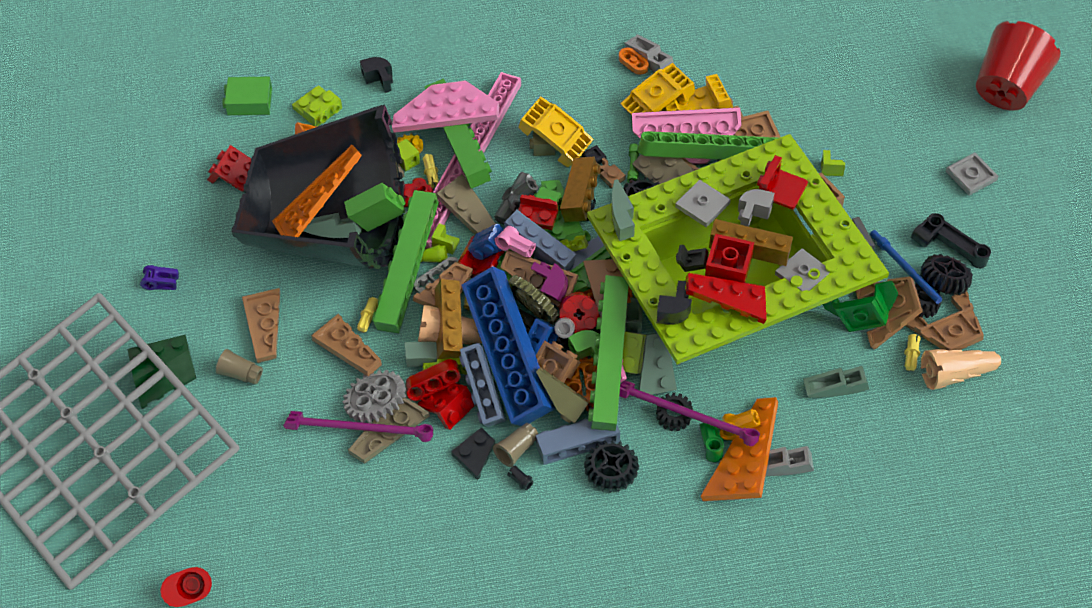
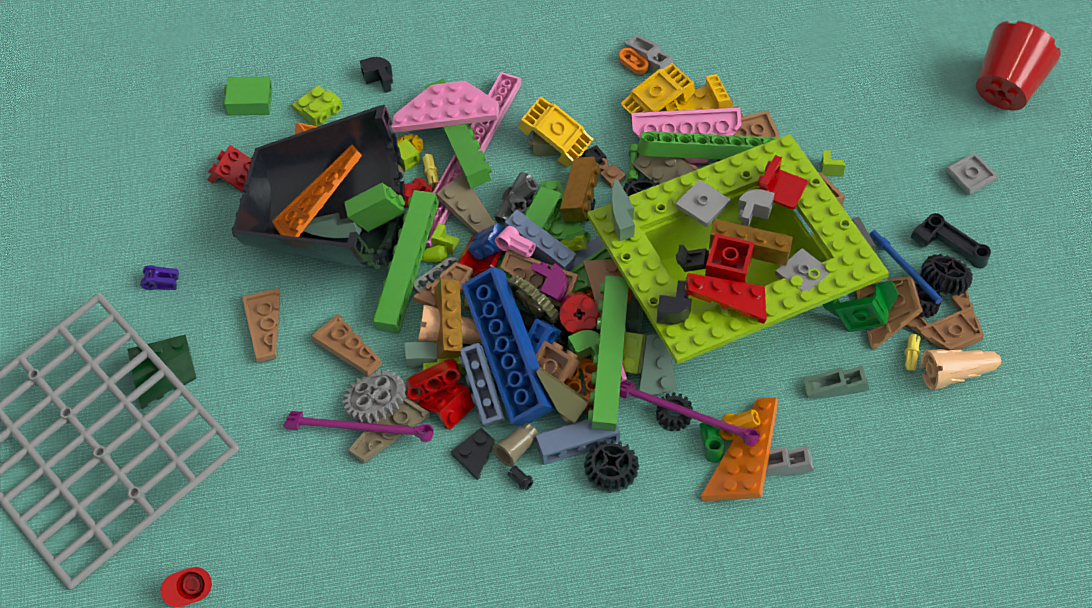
(238, 367): dark tan plant -> none
(367, 314): light yellow axle -> none
(539, 210): red bracket -> none
(564, 327): light grey tile -> none

